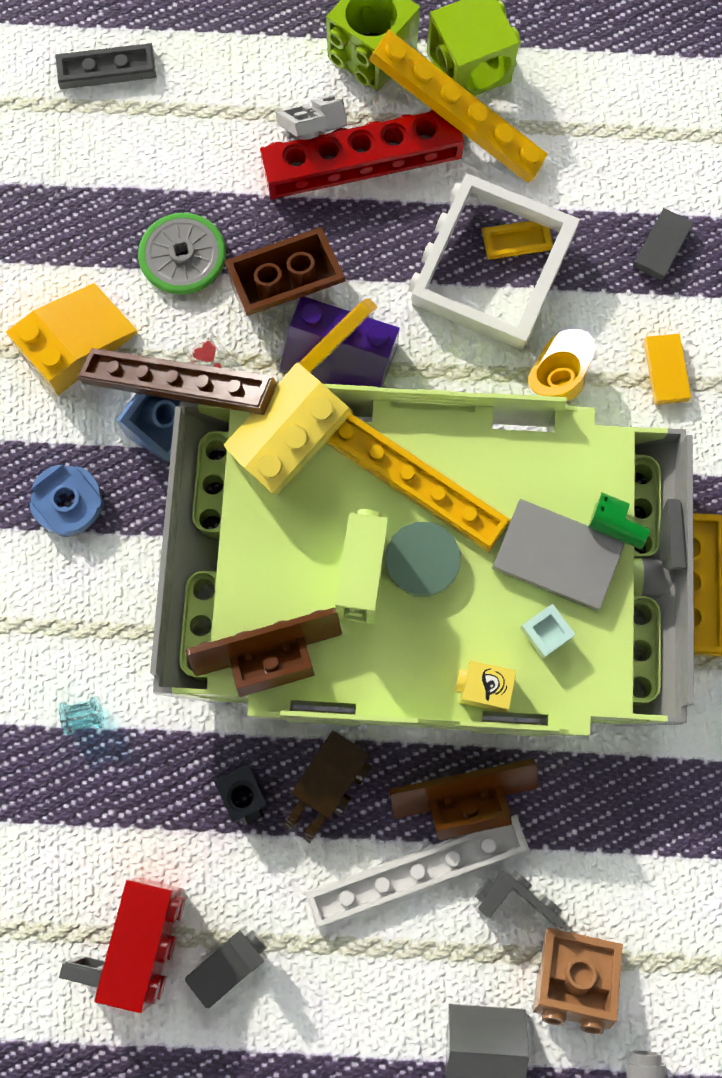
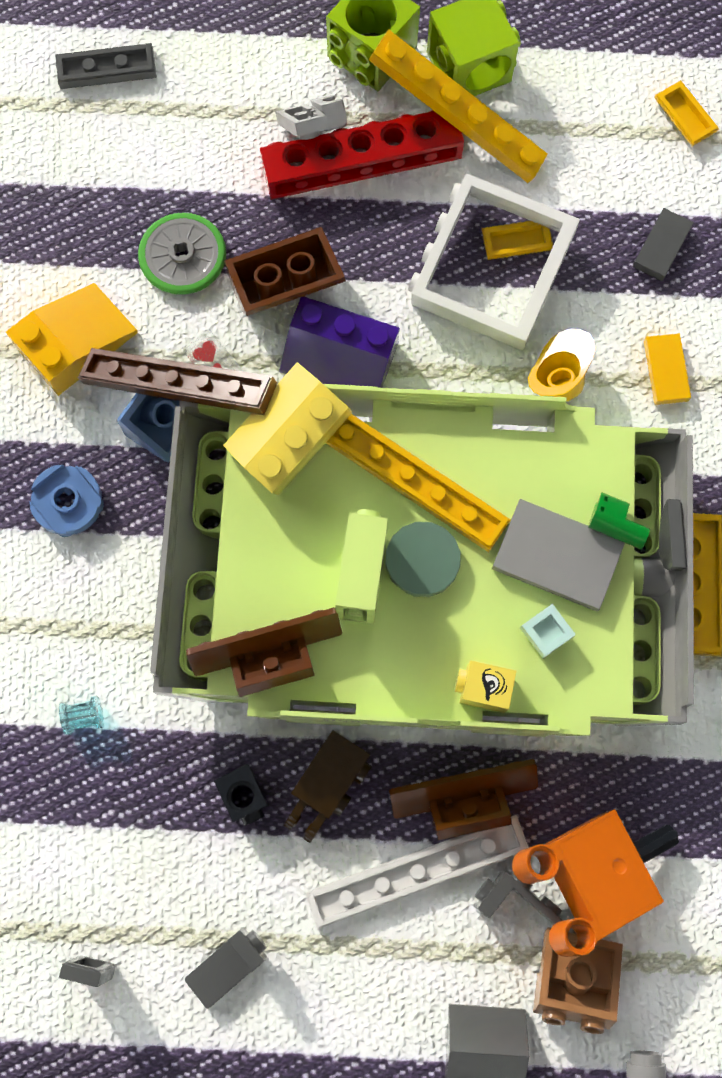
(140, 945): red brick -> none
(338, 334): yellow tile -> none
(598, 876): none -> orange piece
(686, 113): none -> yellow tile

